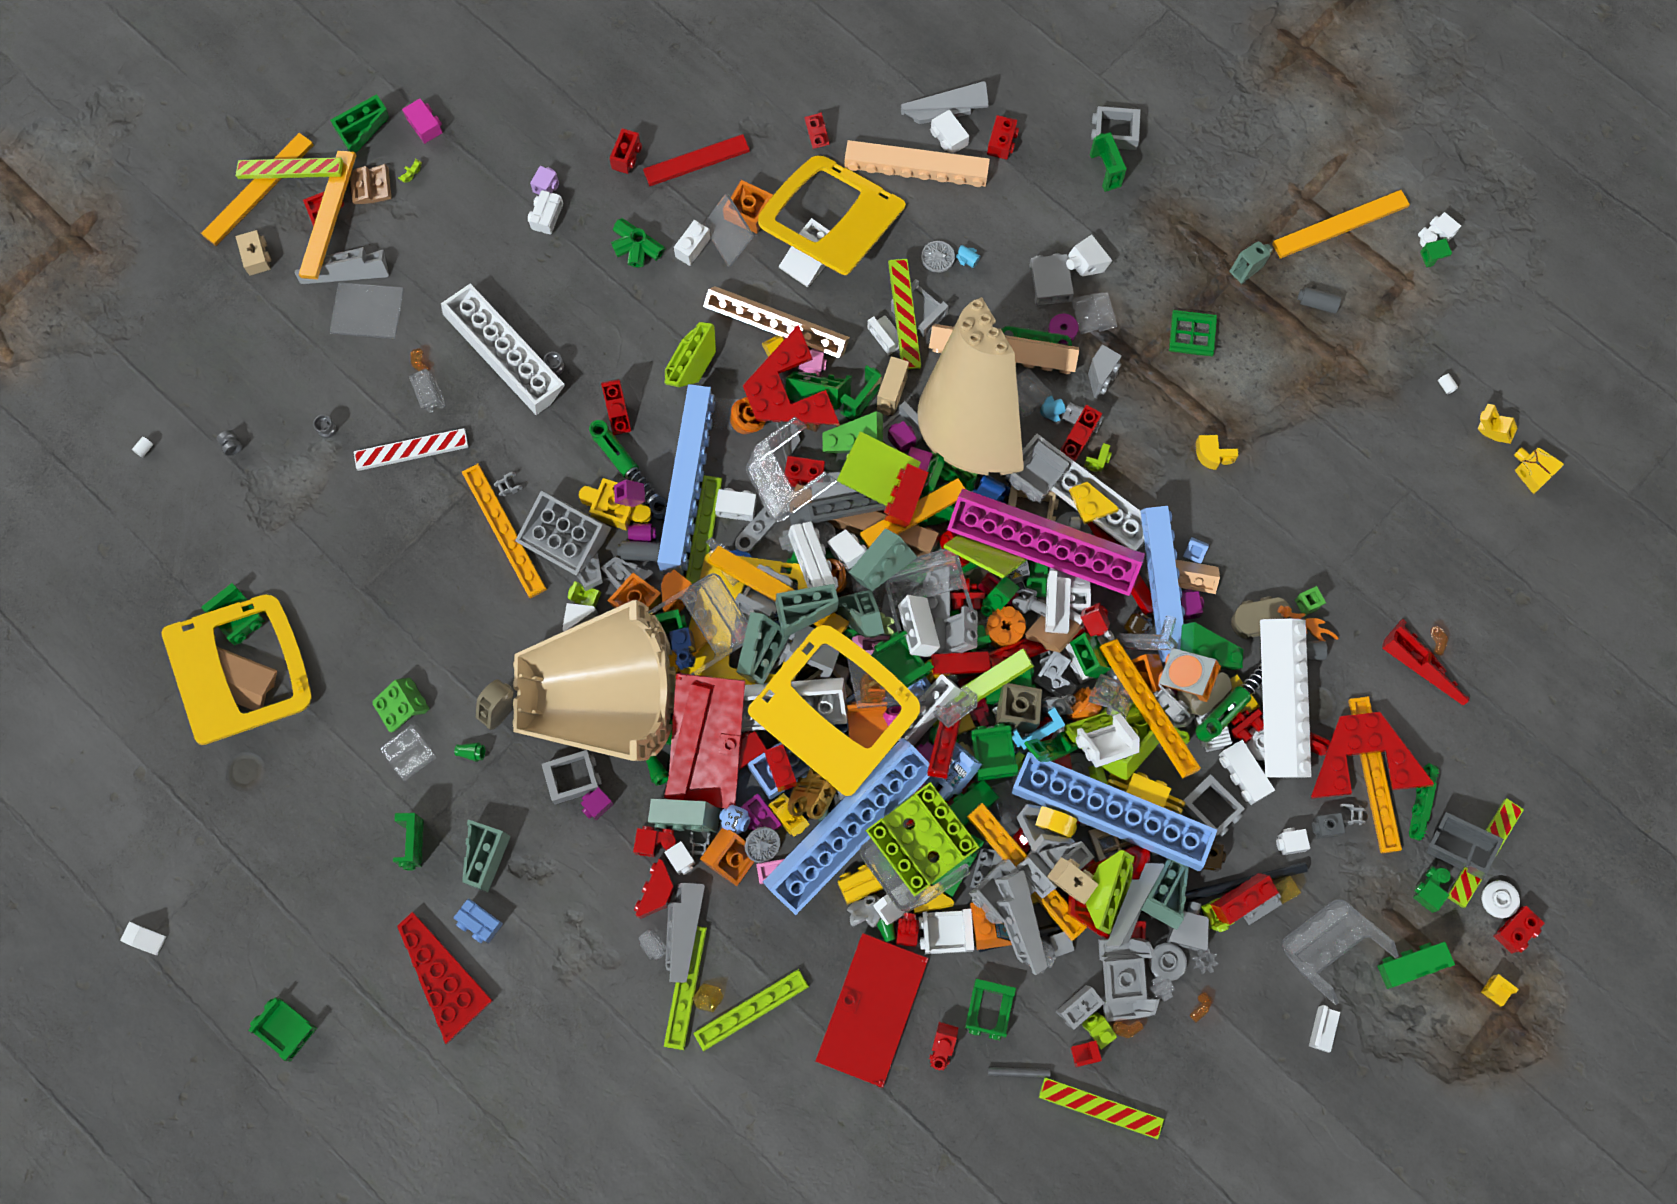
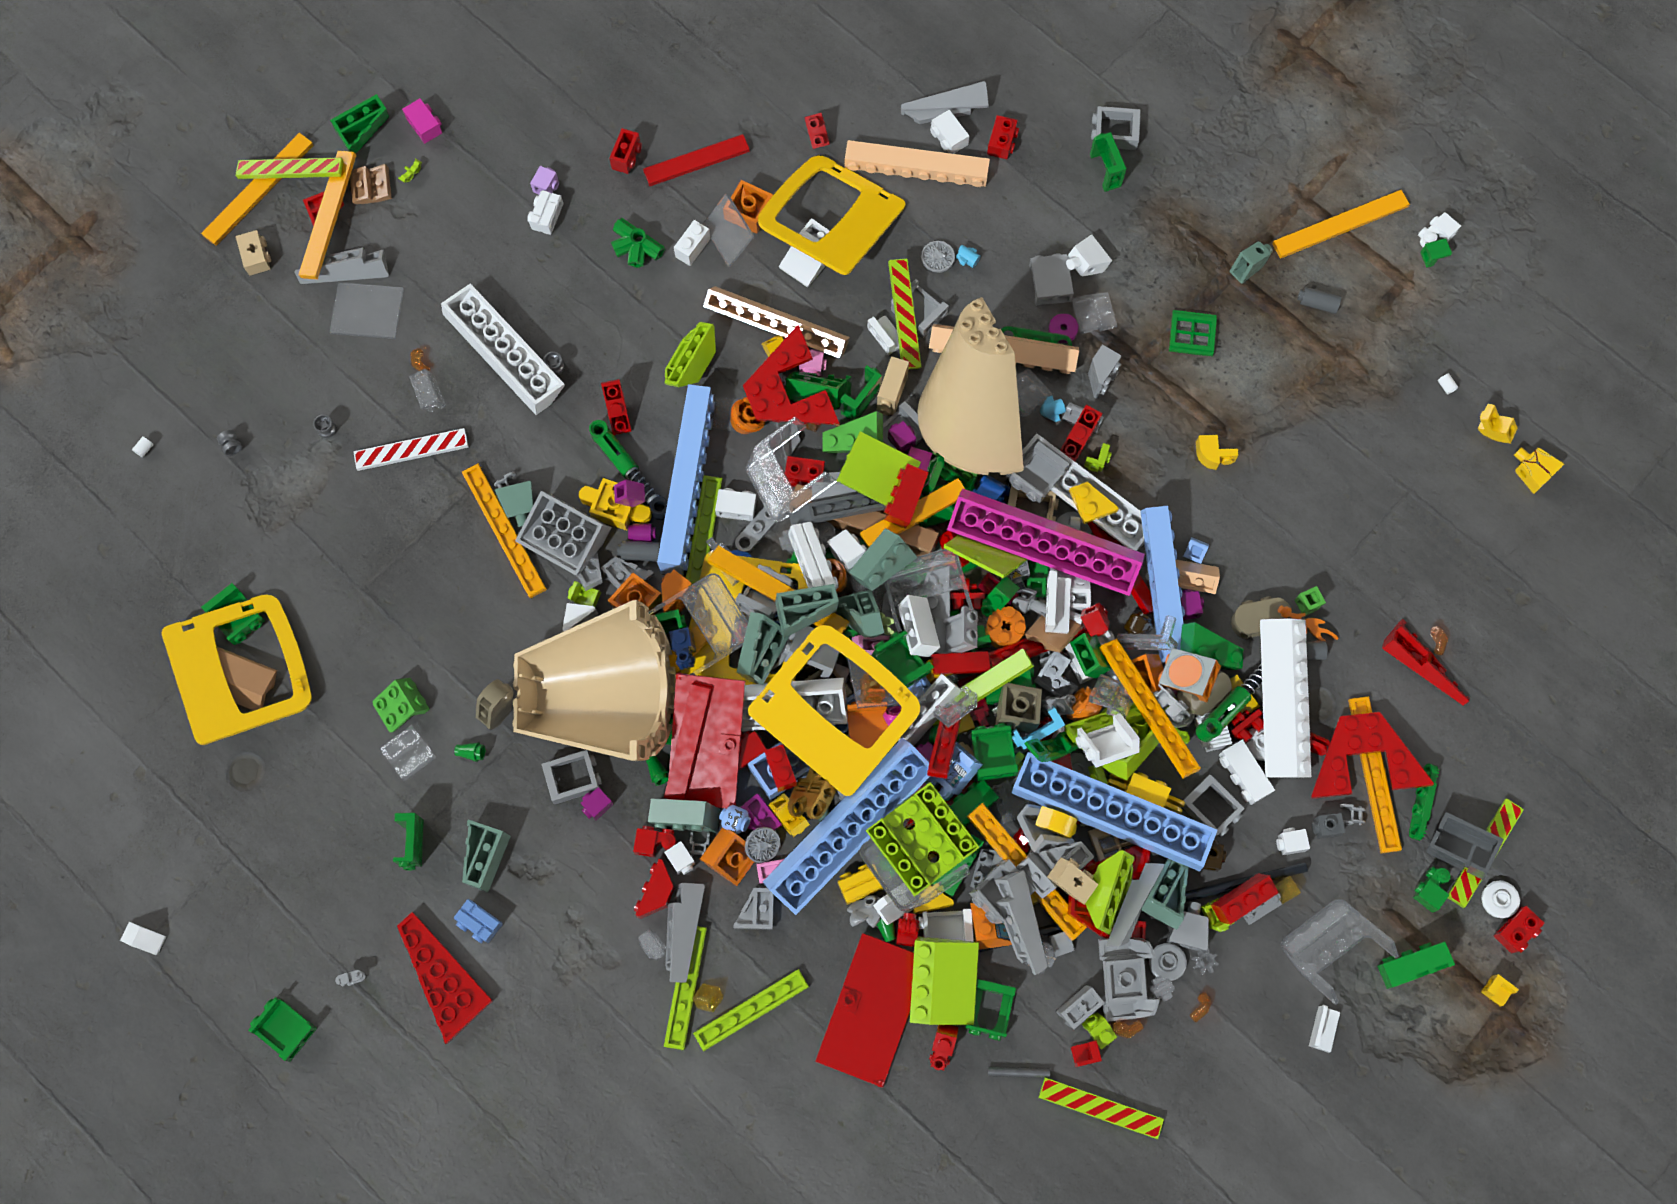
(350, 978): none -> light grey piece
(516, 500): none -> sand green torso
(757, 911): none -> light grey wing
(944, 981): none -> lime slope

